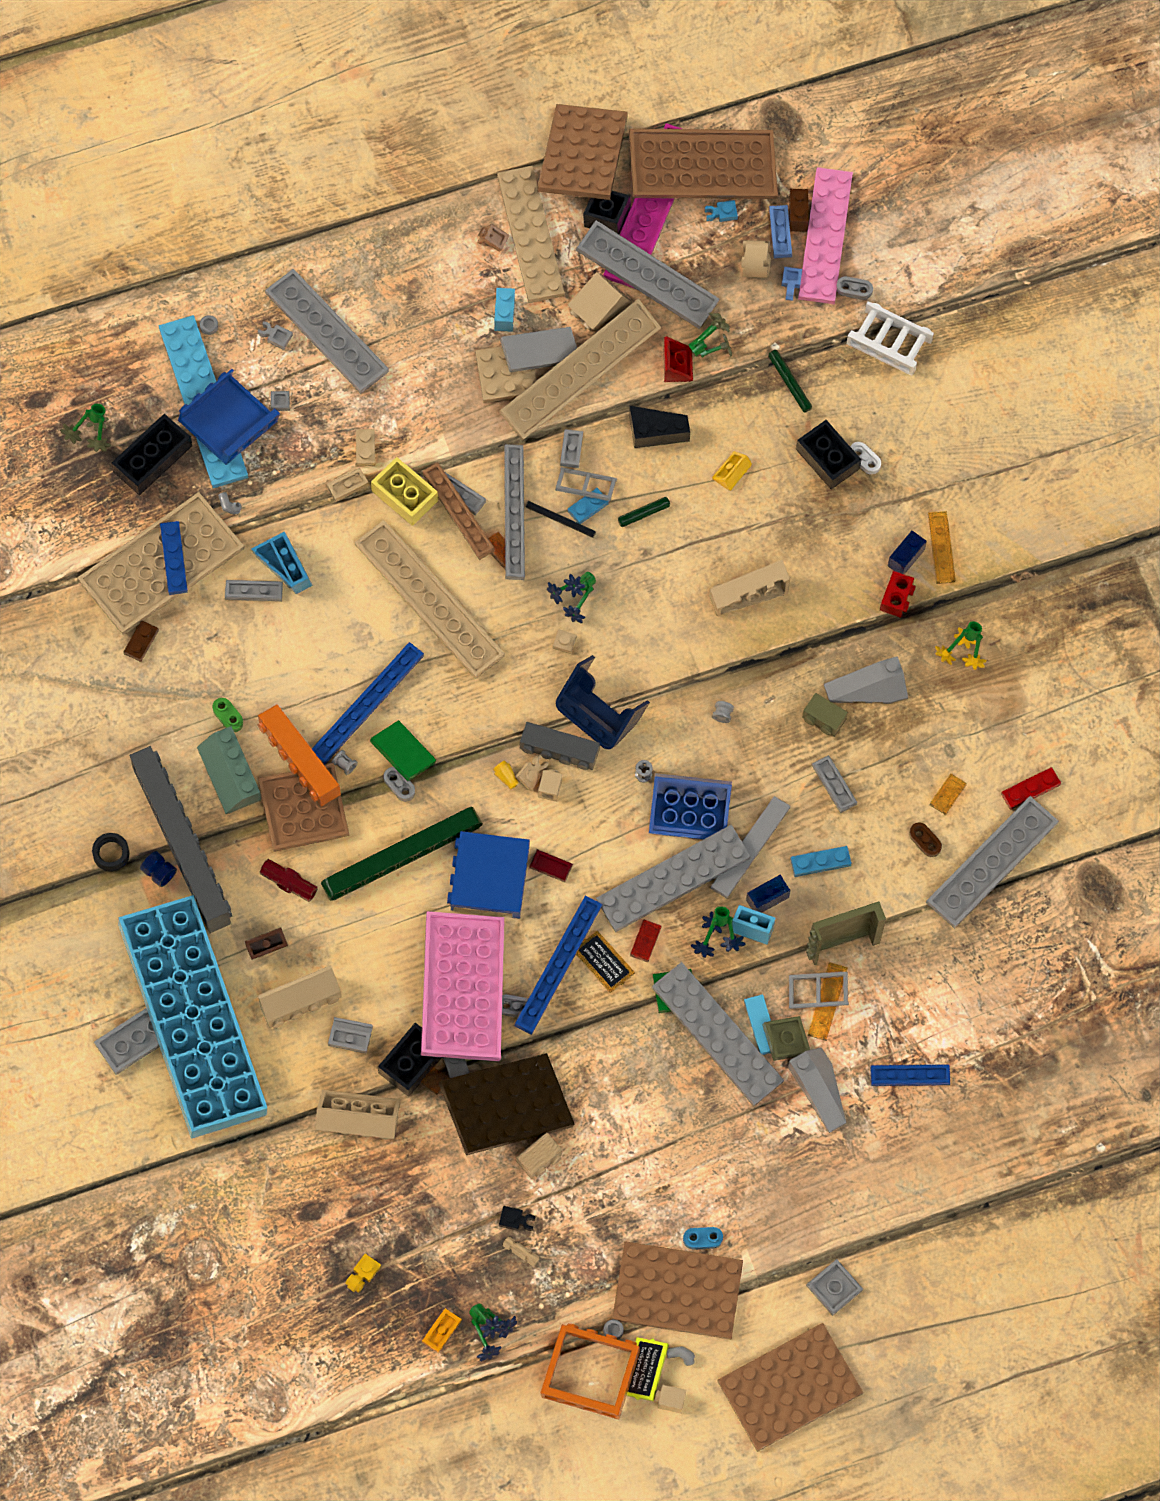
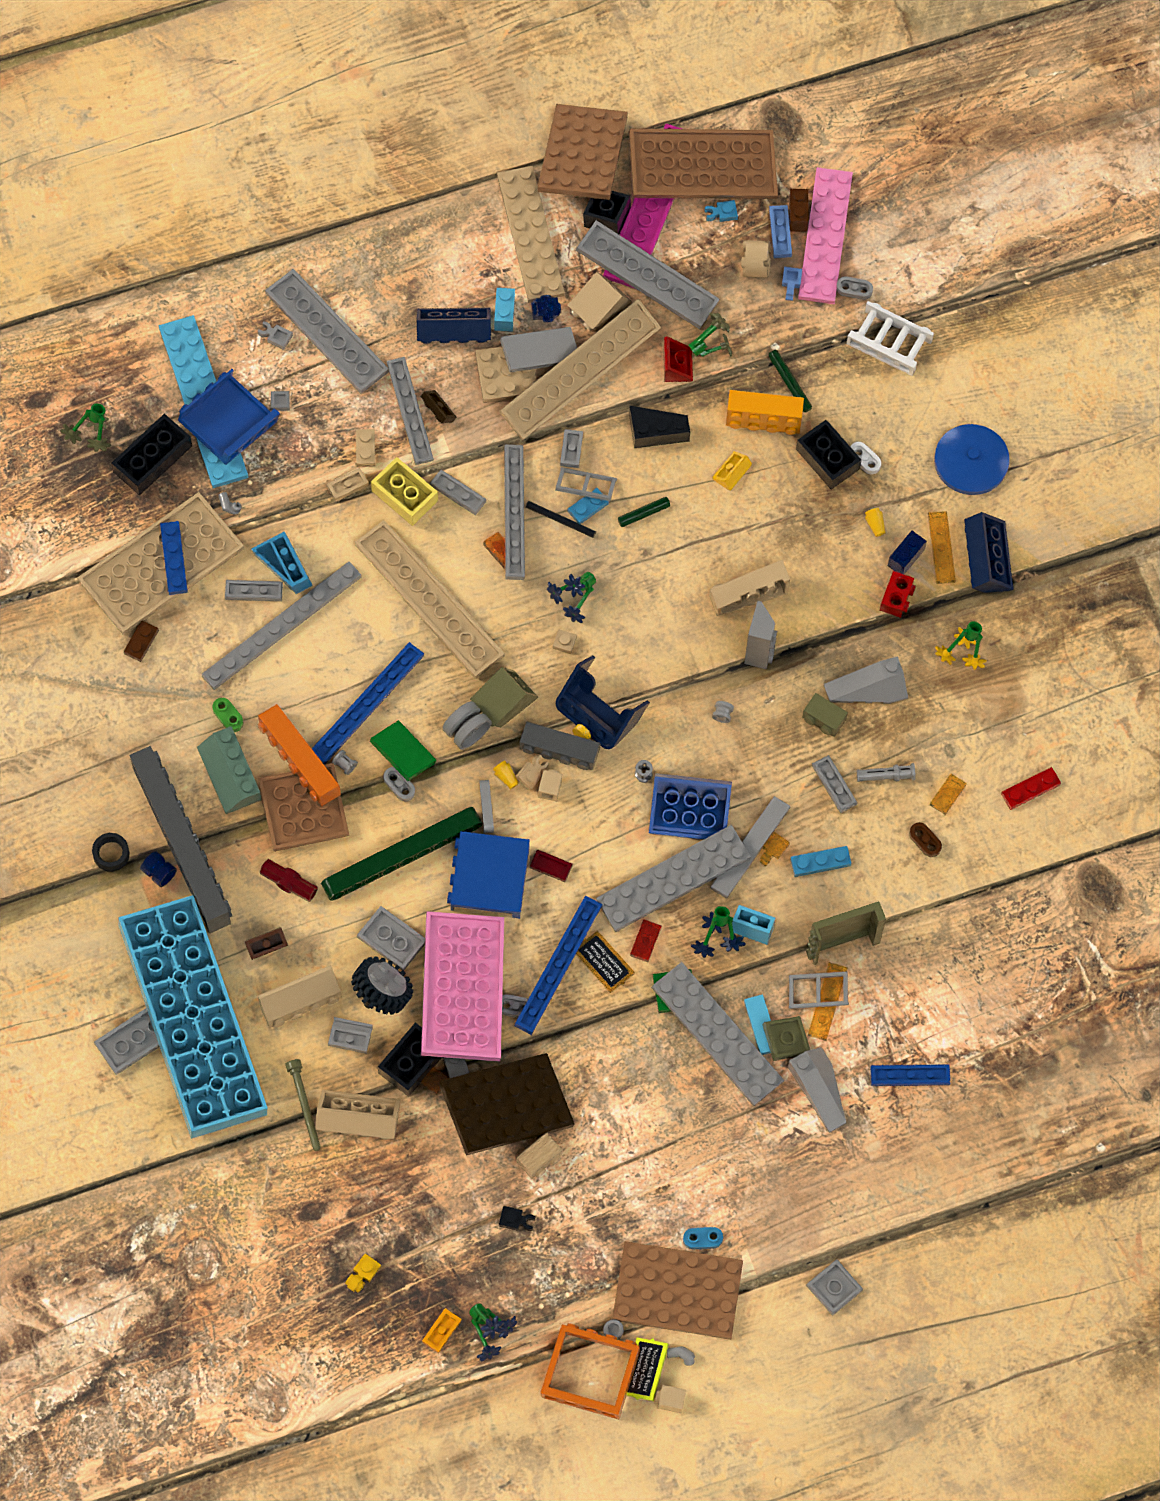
(208, 325): light grey tile -> none
(281, 625): none -> light grey plate
(294, 1068): none -> olive piece
(382, 985): none -> black wheel
(391, 938): none -> light grey plate
(410, 411): none -> light grey tile
(438, 406): none -> dark brown plate
(453, 325): none -> dark blue slope
(458, 511): medium nougat tile -> none
(467, 725): none -> light grey wheel
(486, 806): none -> light grey beam
(493, 237): medium nougat bracket -> none
(503, 696): none -> olive slope
(521, 1251): tan axle -> none
(545, 308): none -> clear blue brick
(581, 731): none -> yellow tile
(761, 638): none -> light grey slope
(764, 412): none -> light orange brick
(768, 894): clear blue brick -> none
(774, 847): none -> clear yellow plate
(790, 1387): medium nougat plate -> none
(876, 522): none -> yellow cone
(895, 772): none -> light grey pin
(971, 459): none -> blue dish
(988, 553): none -> dark blue slope
(992, 862): light grey plate -> none

